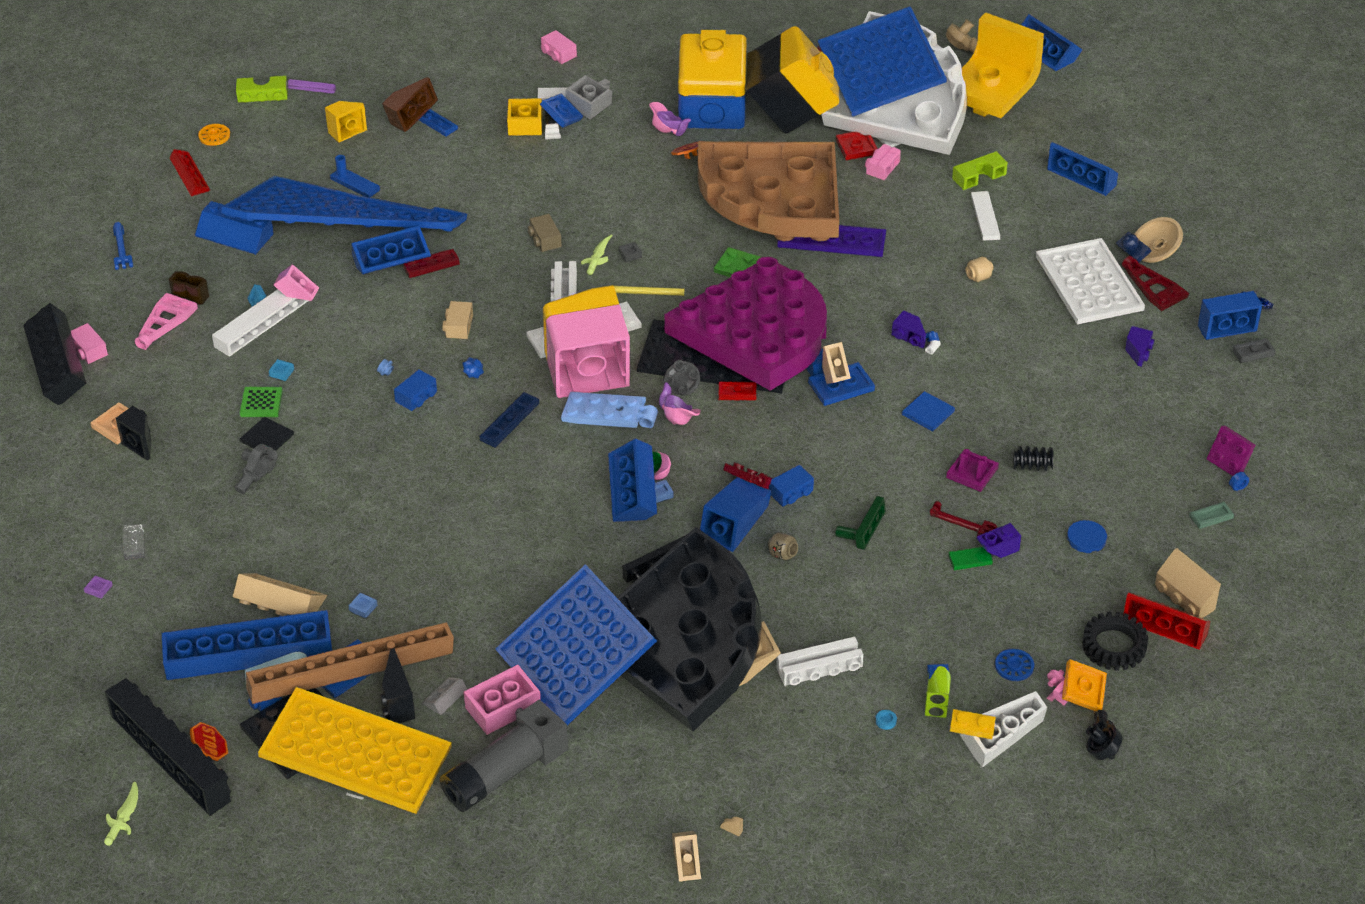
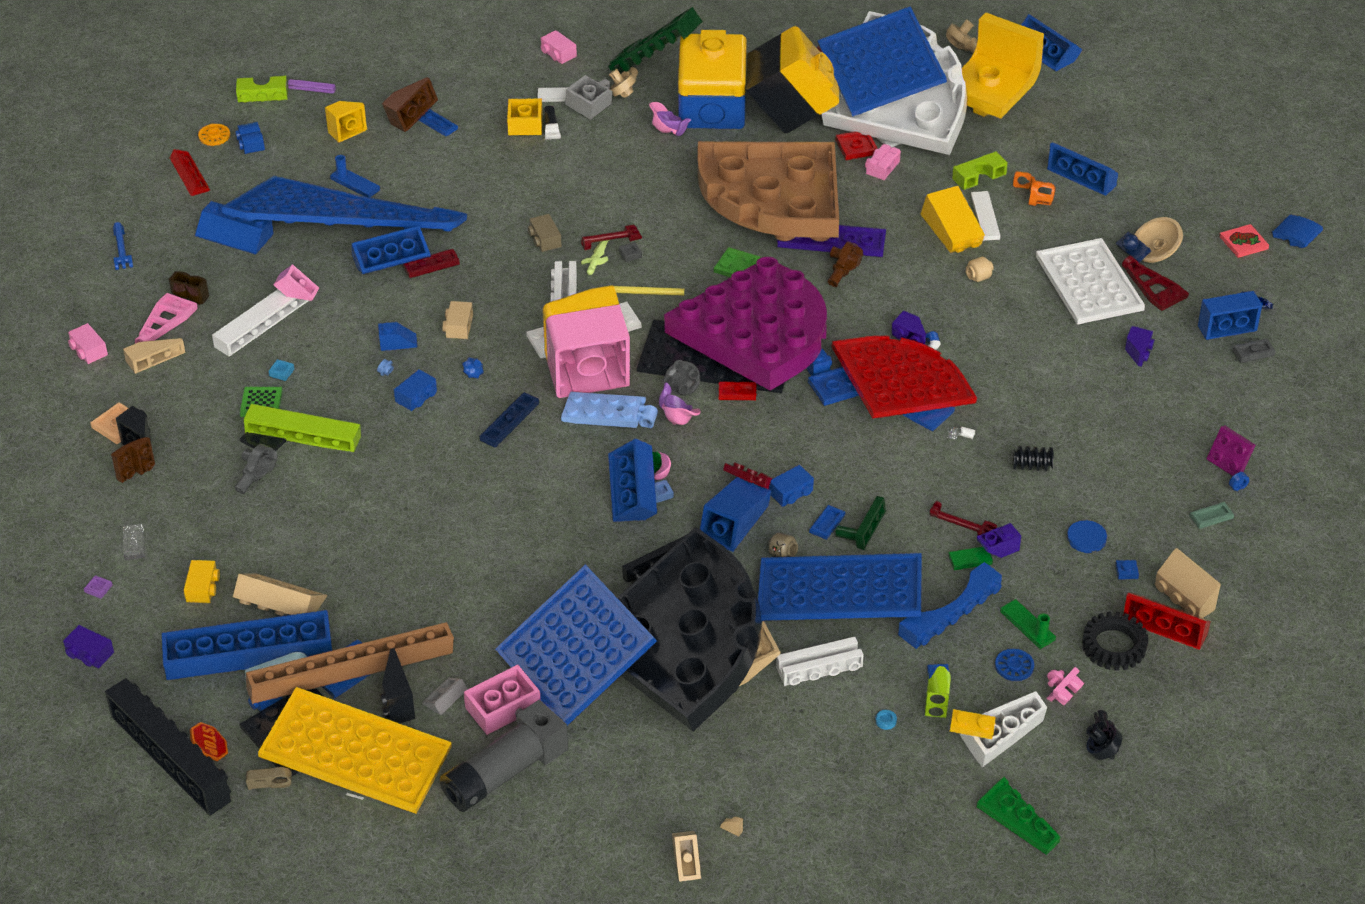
(54, 354): black brick -> none
(88, 647): none -> dark purple brick
(122, 816): yellowish green piece -> none
(133, 458): none -> reddish brown slope
(150, 353): none -> tan slope
(200, 581): none -> yellow brick
(250, 137): none -> blue brick
(256, 295): dark azure plate -> none
(267, 778): none -> dark tan piece
(302, 428): none -> lime brick
(363, 605): medium blue plate -> none
(396, 336): none -> blue slope
(561, 110): blue tile -> none
(623, 82): none -> tan pin
(630, 231): none -> dark red hinge
(681, 25): none -> dark green window
(686, 149): orange piece -> none
(827, 522): none -> blue tile
(835, 363): tan slope -> none
(840, 587): none -> blue plate
(848, 259): none -> reddish brown pin
(901, 375): none -> red plate
(952, 219): none -> yellow slope
(961, 431): none -> arm
(972, 470): magenta plate -> none
(982, 583): none -> blue arch
(1011, 811): none -> green wing
(1034, 629): none -> green piece
(1035, 196): none -> orange piece
(1084, 685): light orange tile -> none
(1127, 569): none -> blue plate
(1244, 240): none -> coral tile
(1297, 230): none -> blue slope

